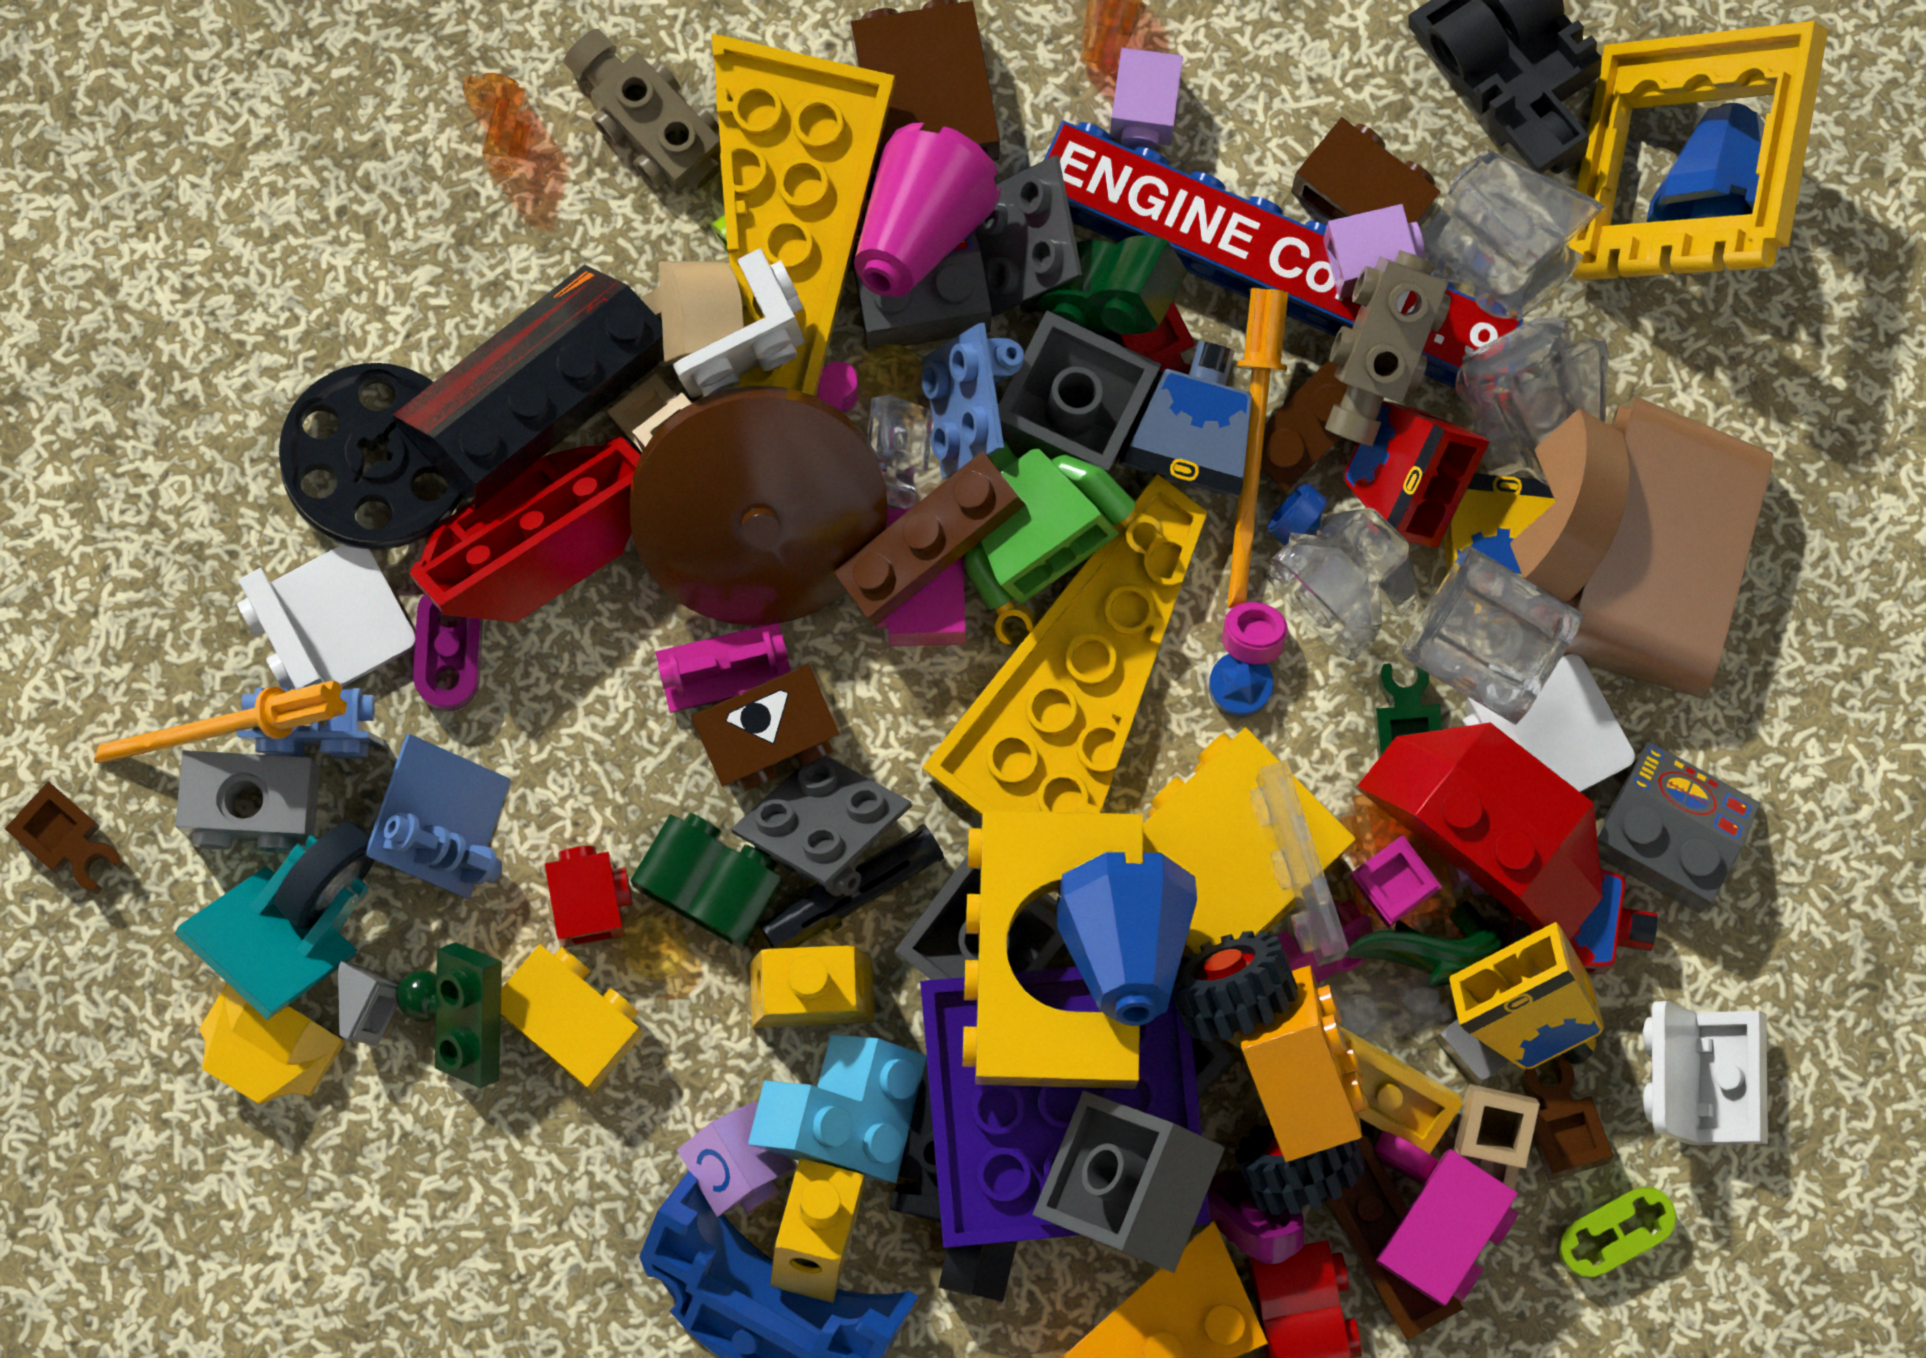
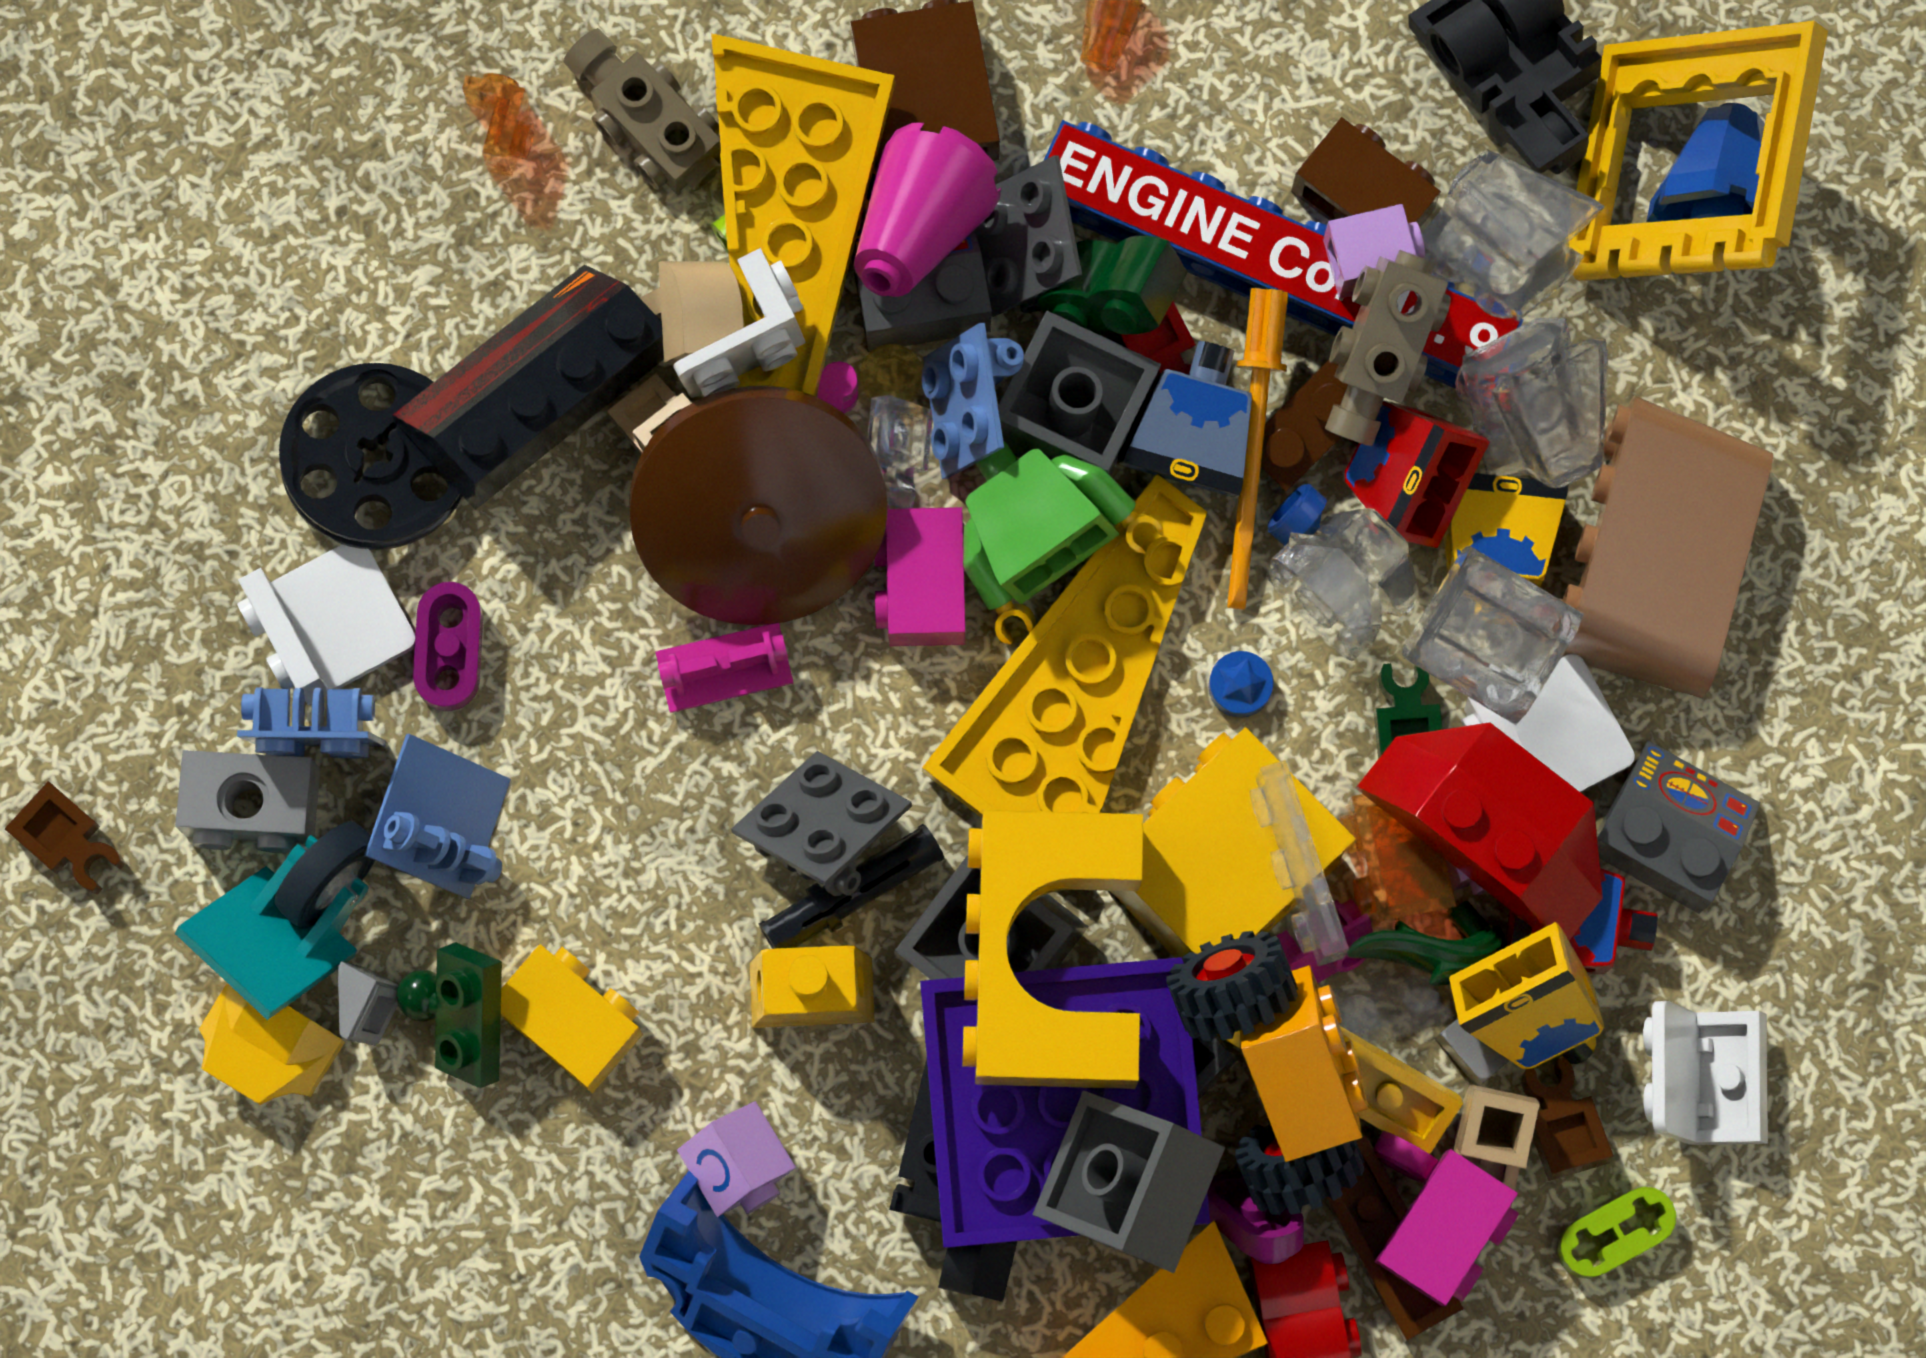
(274, 712): light orange piece -> none
(532, 535): red wedge -> none
(587, 896): red brick -> none
(655, 947): clear yellow tile -> none
(708, 880): dark green brick -> none
(768, 727): reddish brown brick -> none
(816, 1228): yellow torso -> none
(853, 1116): medium azure brick -> none
(929, 538): reddish brown plate -> none
(1127, 930): blue cone -> none
(1145, 98): lavender brick -> none
(1254, 633): dark pink tile -> none
(1395, 881): dark pink tile -> none
(1590, 486): medium nougat brick -> none

